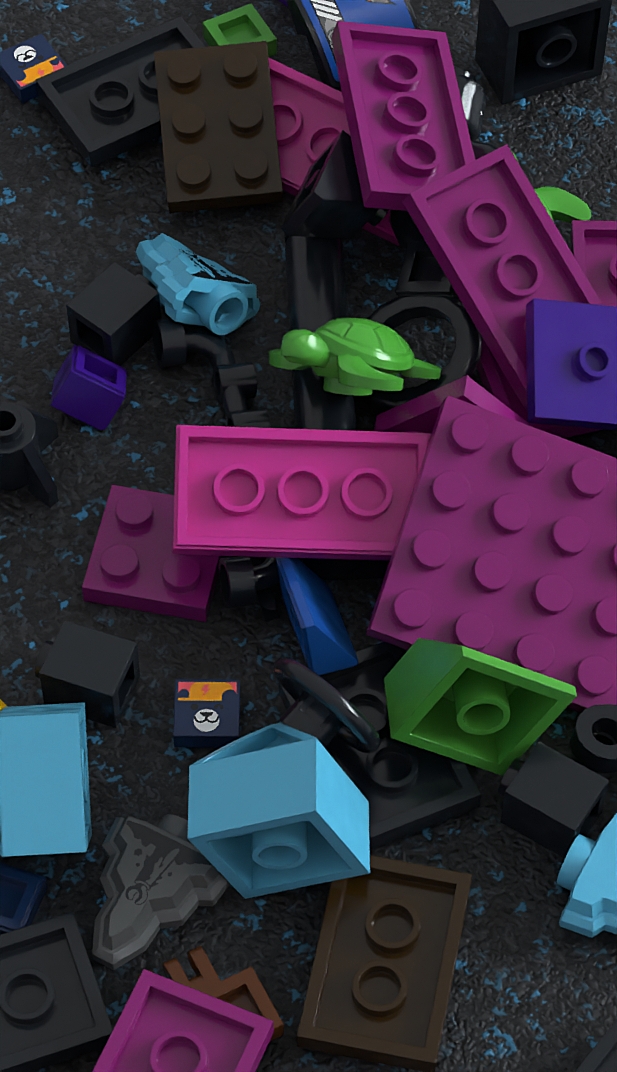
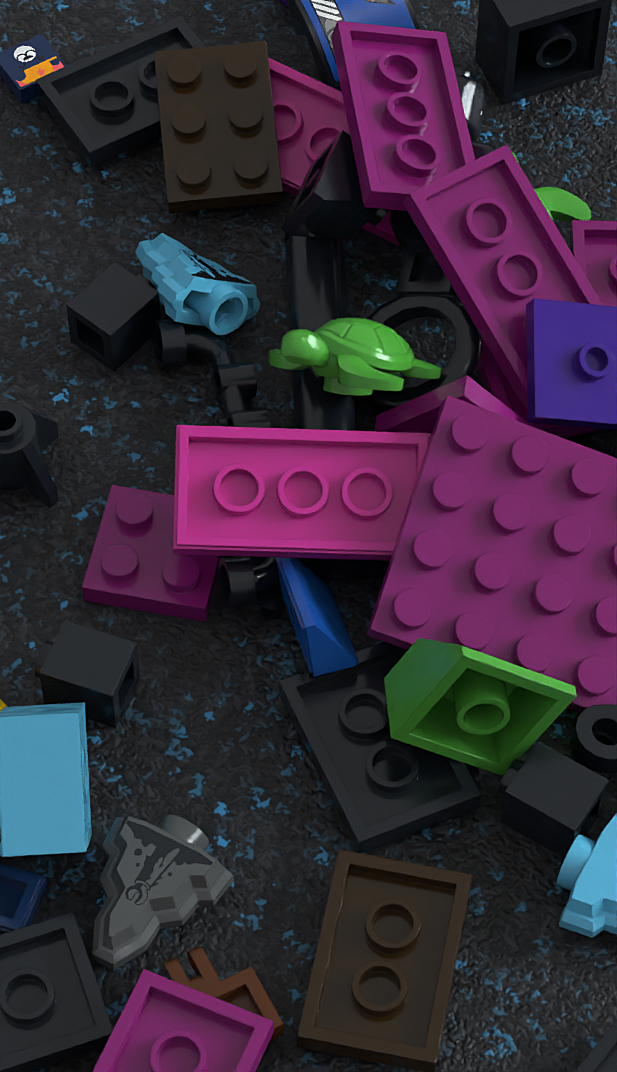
(89, 387): dark purple slope -> none
(206, 712): dark blue tile -> none
(237, 27): bright green plate -> none
(276, 803): medium azure piece -> none

